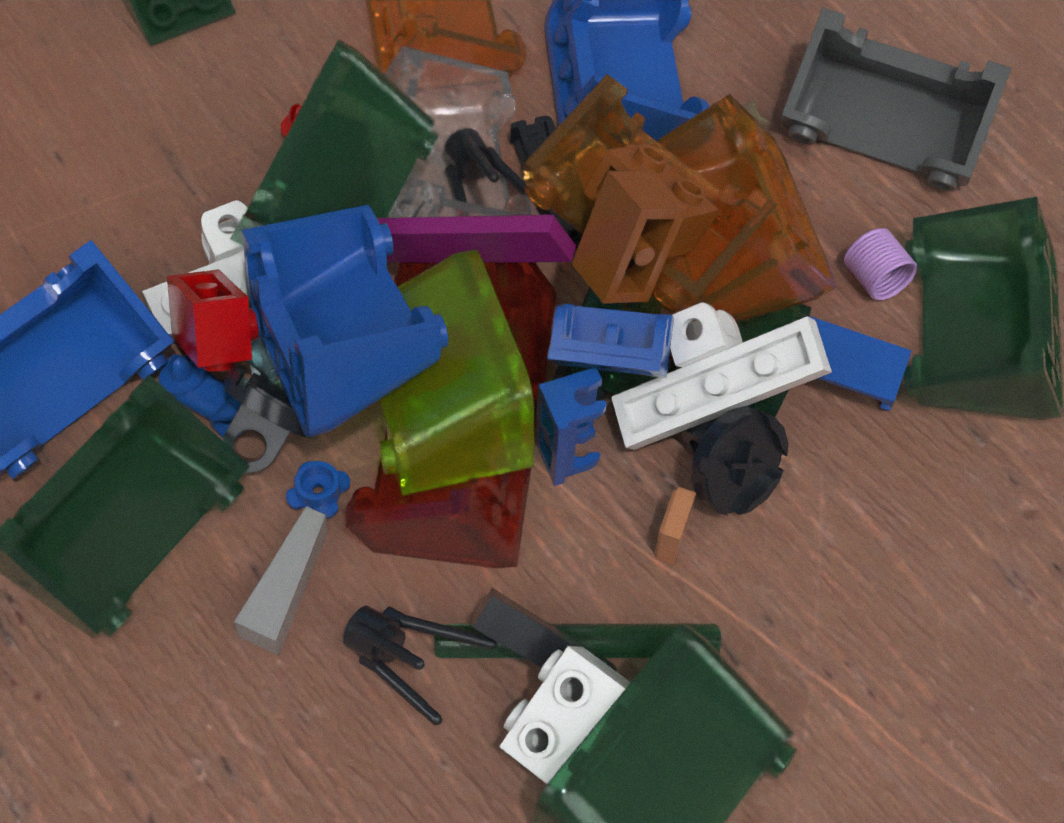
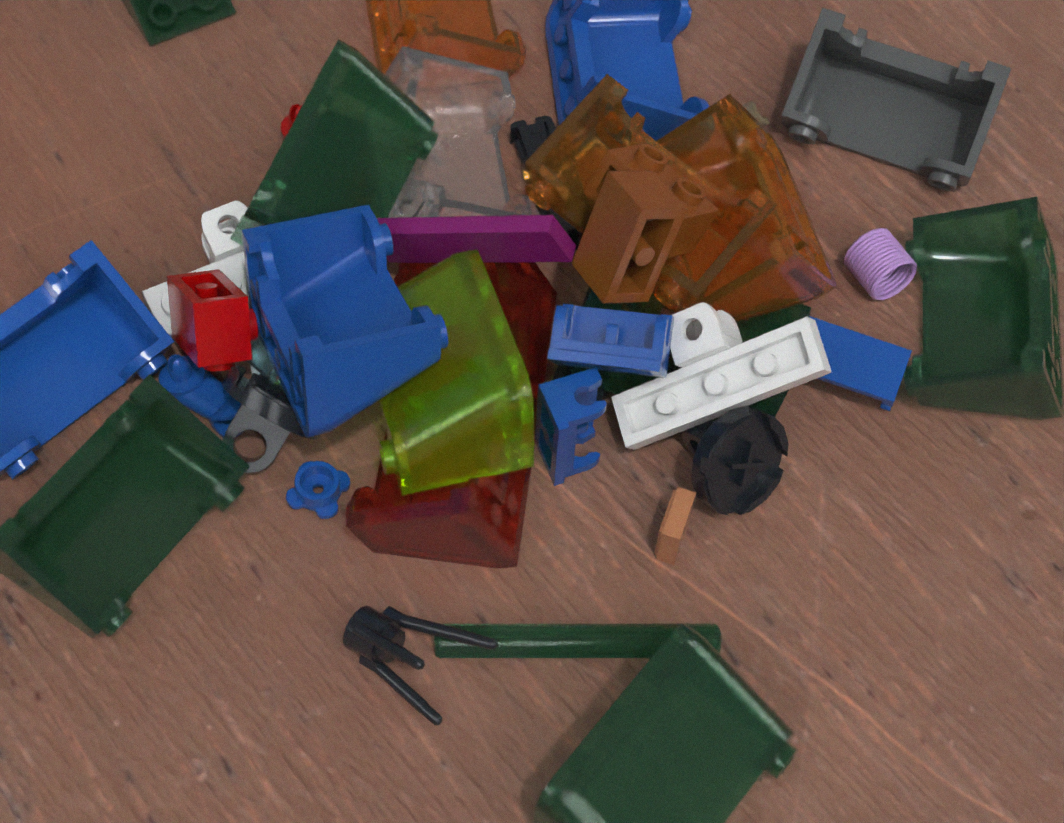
(276, 597): light grey piece -> none
(474, 160): black plant -> none
(522, 630): black piece -> none
(563, 710): white brick -> none

